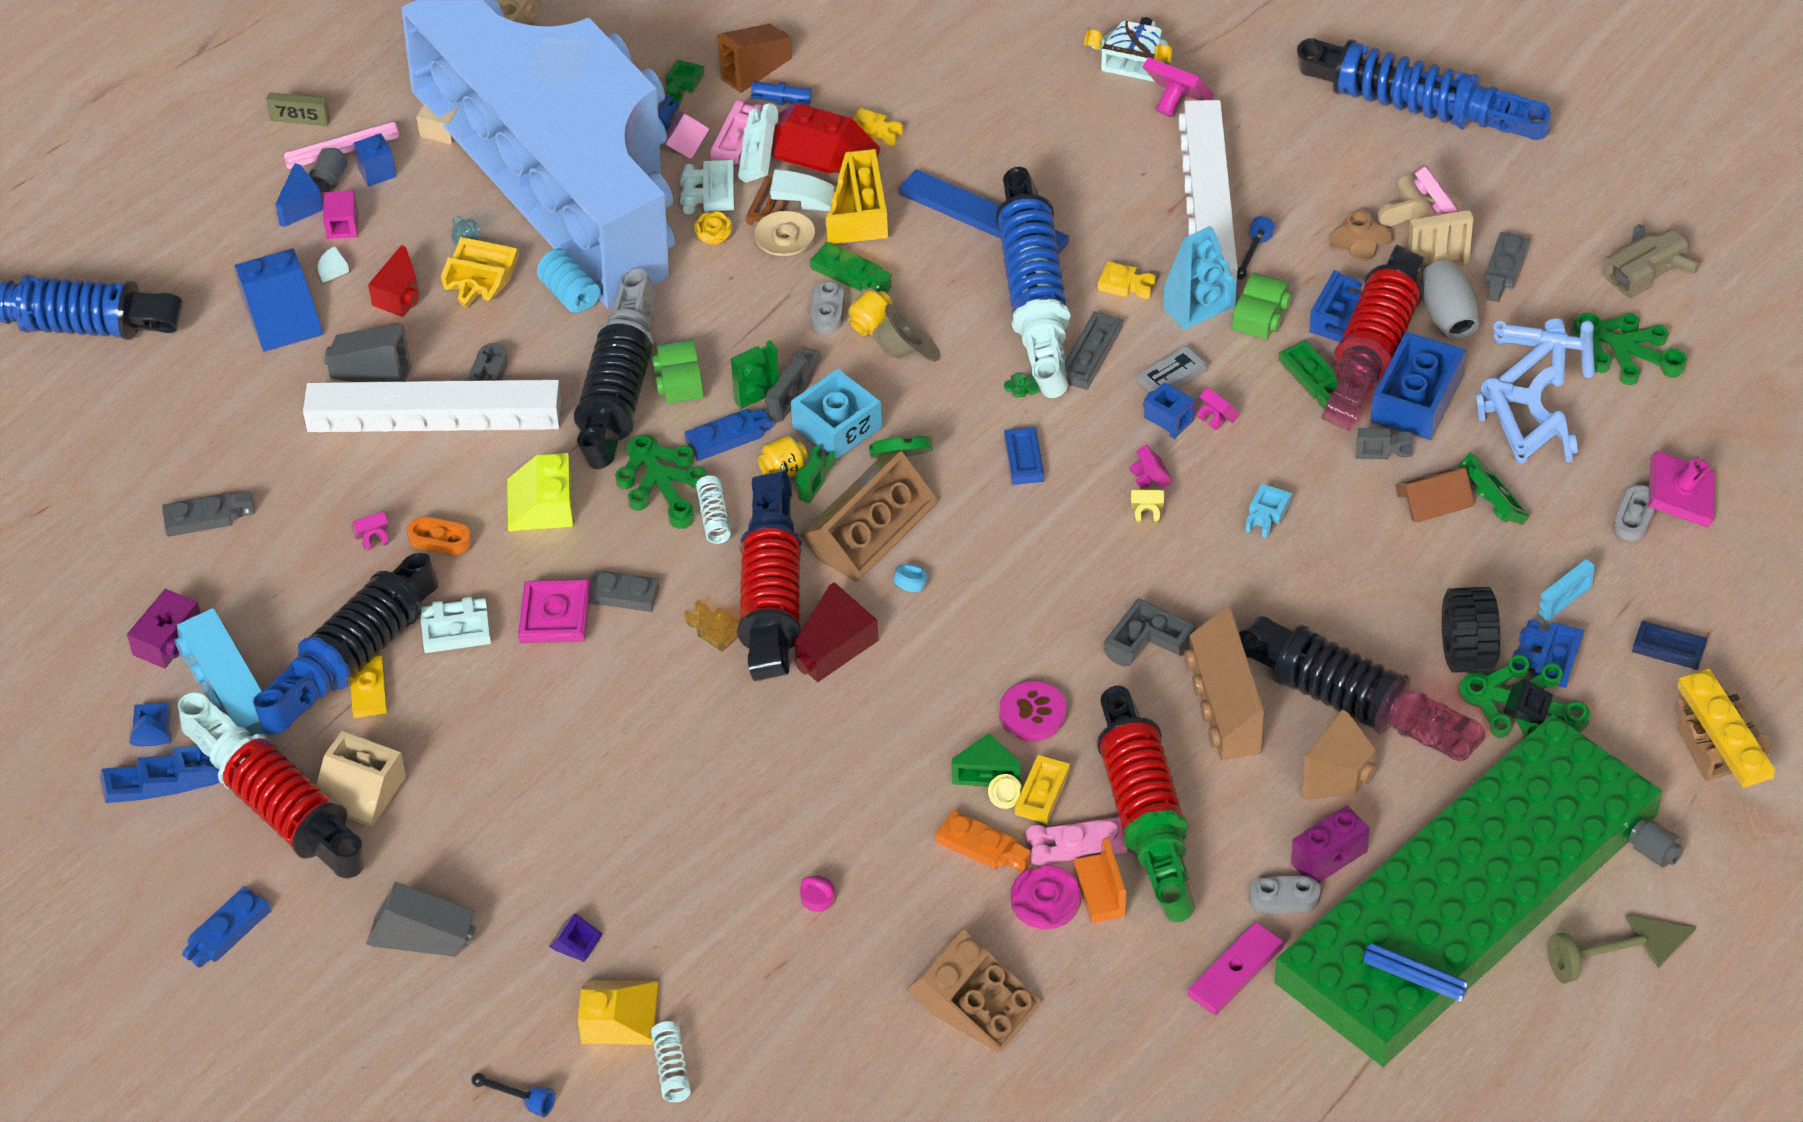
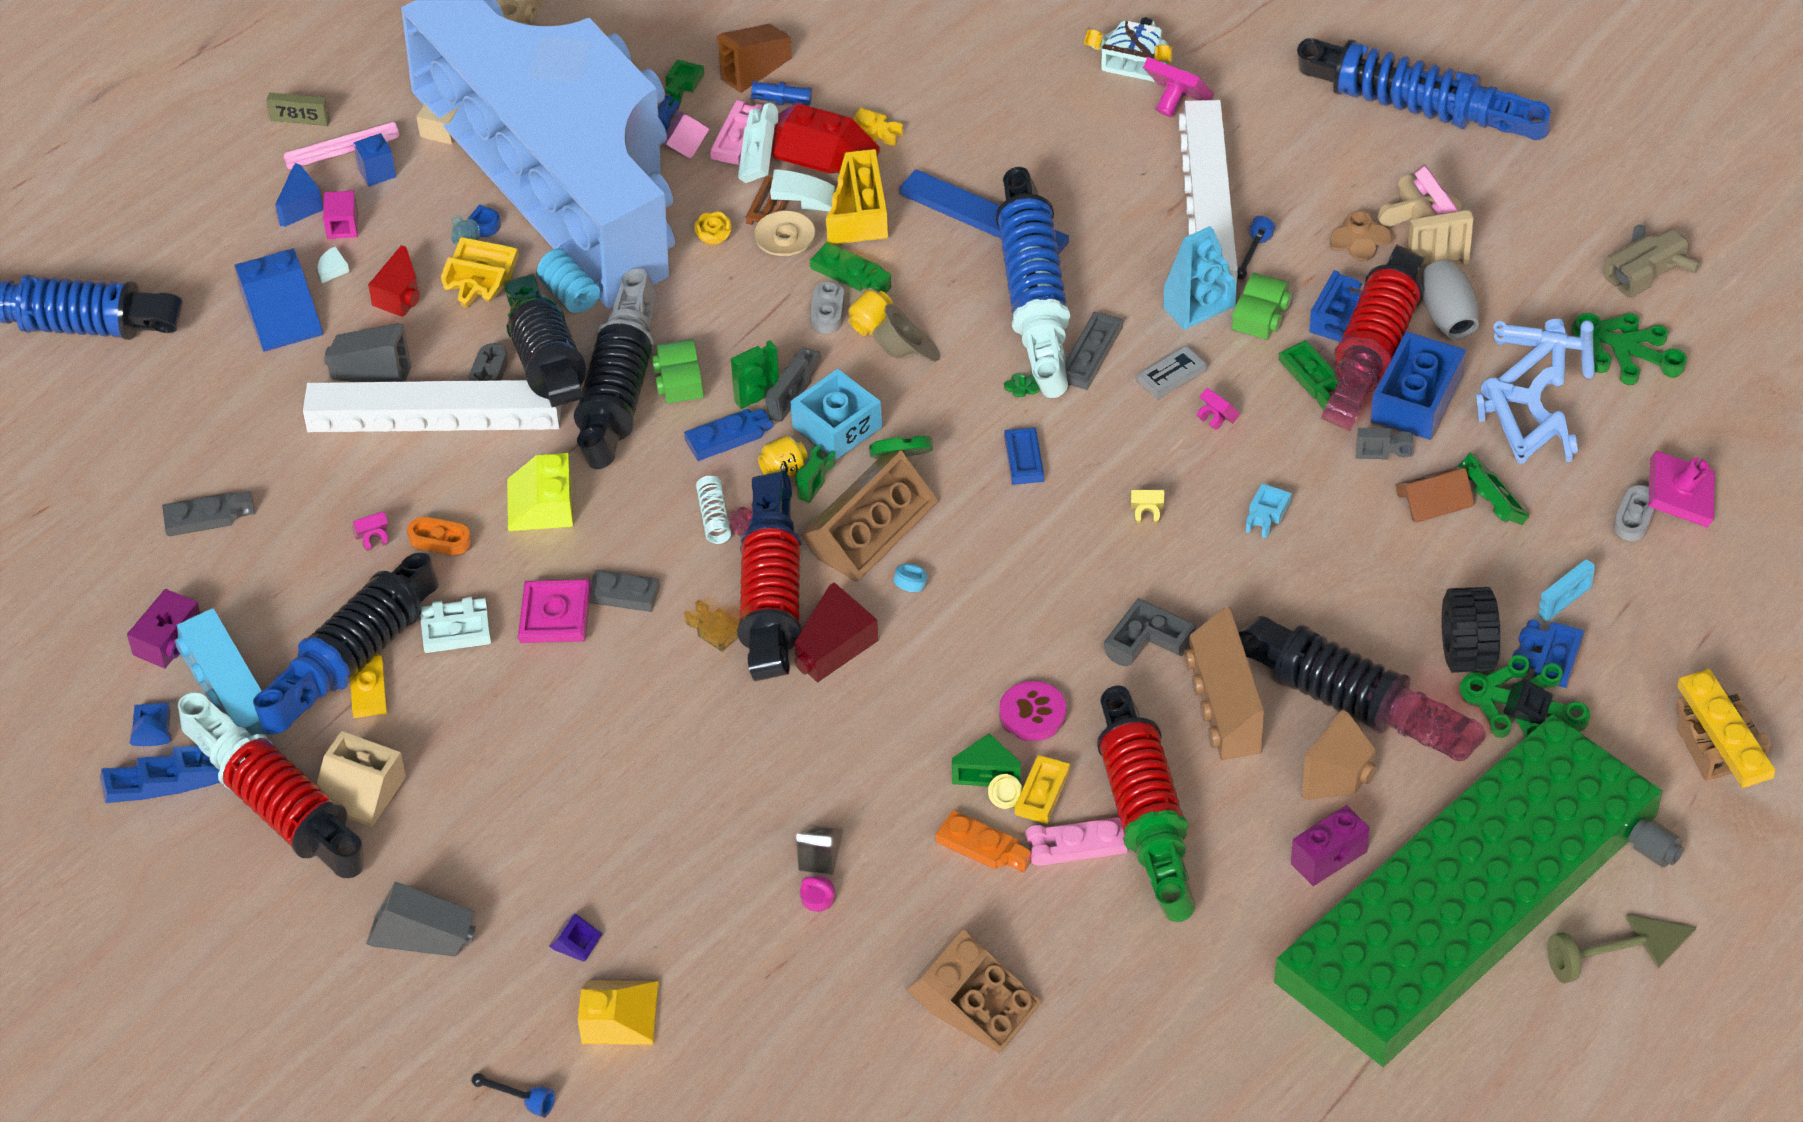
(226, 927): blue hinge -> none
(328, 168): dark grey brick -> none
(487, 220): none -> blue tile
(544, 343): none -> black piece
(645, 451): green plant -> none
(667, 1042): light aqua piece -> none
(717, 188): light aqua plate -> none
(739, 520): none -> clear pink plate
(818, 848): none -> clear smoke slope
(1045, 897): dark pink tile -> none
(1101, 884): orange panel -> none
(1122, 279): yellow plate -> none
(1151, 467): dark pink tile -> none
(1169, 409): blue brick -> none
(1235, 968): dark pink tile -> none
(1284, 895): light grey plate -> none
(1416, 972): axle -> none
(1505, 264): dark grey hinge -> none
(1669, 645): dark blue tile -> none

